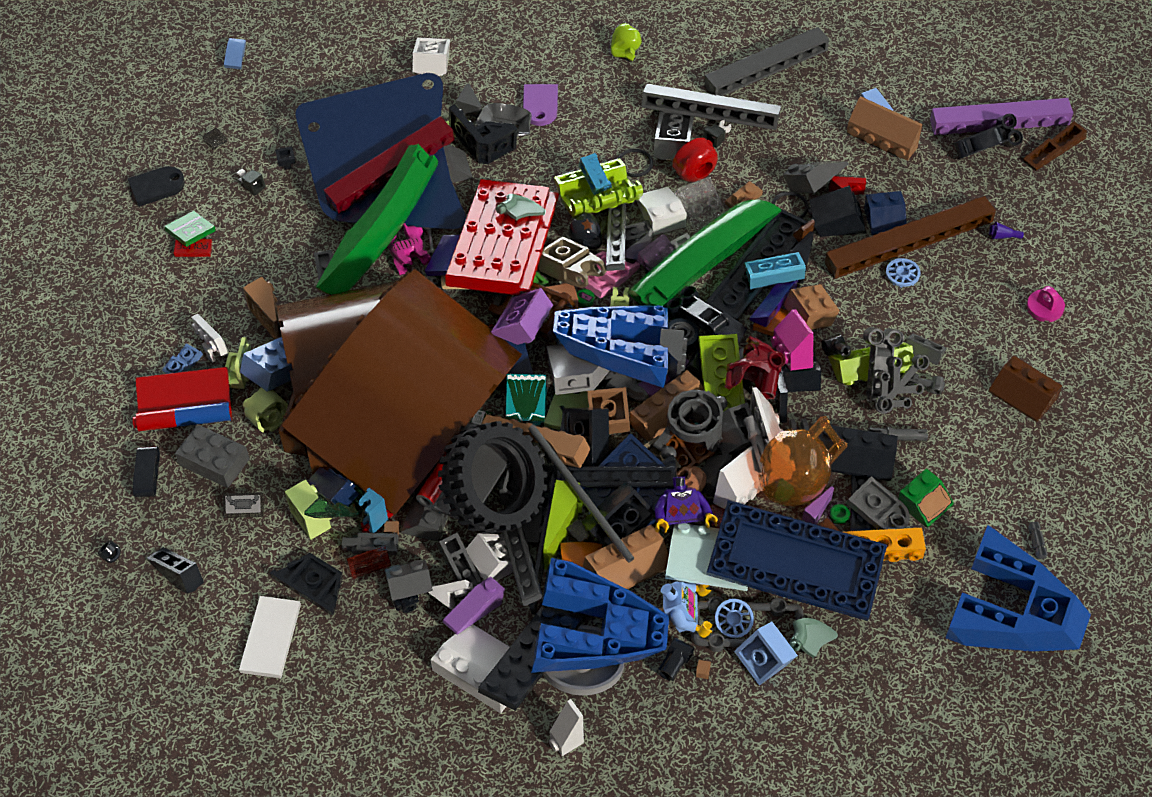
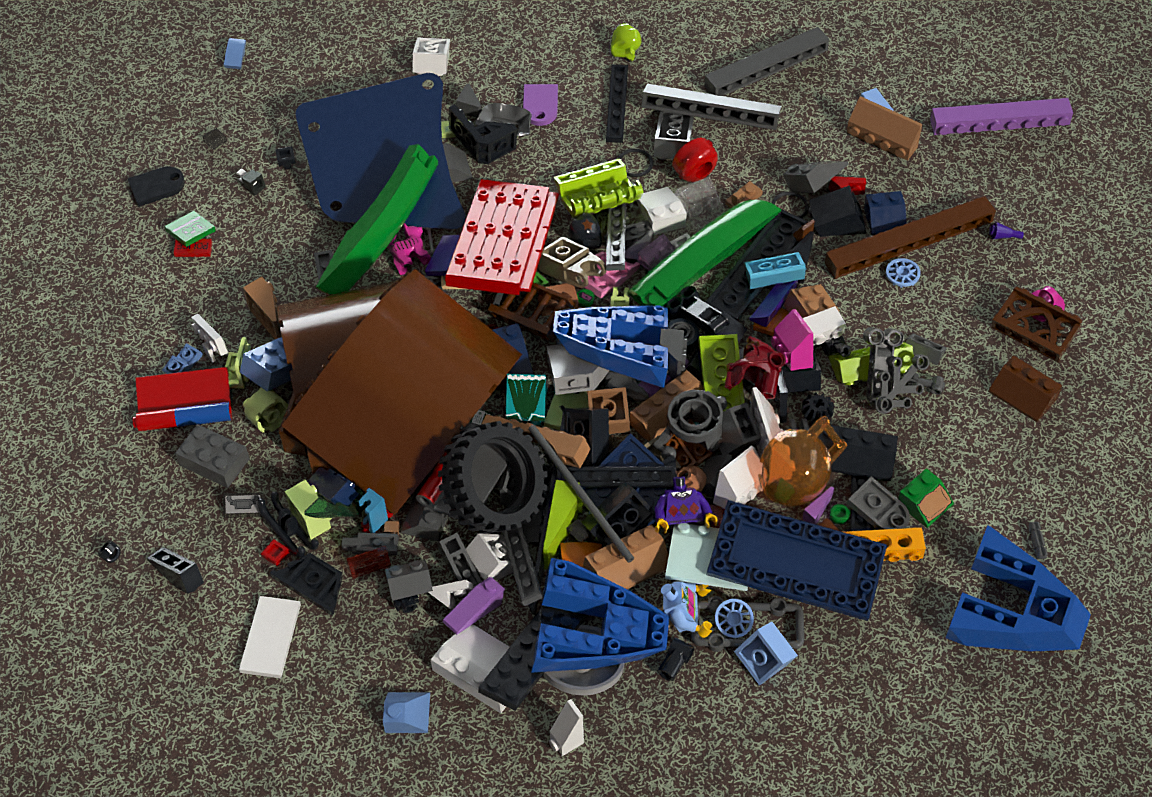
(146, 471): black beam -> none
(275, 552): none -> red tile
(286, 526): none -> black piece
(380, 169): dark red brick -> none
(406, 712): none -> medium blue slope
(519, 207): sand green arm -> none
(523, 317): medium lavender slope -> none
(594, 174): dark azure hinge -> none
(617, 103): none -> black tile
(703, 669): medium nougat piece -> none
(716, 133): pearl dark grey piece -> none
(755, 437): light grey pin -> none
(811, 635): sand green arm -> none
(817, 406): none -> black gear
(825, 325): none -> white slope
(903, 434): dark grey pin -> none
(990, 137): black piece -> none
(1039, 307): none -> reddish brown fence
(1055, 147): reddish brown slope -> none

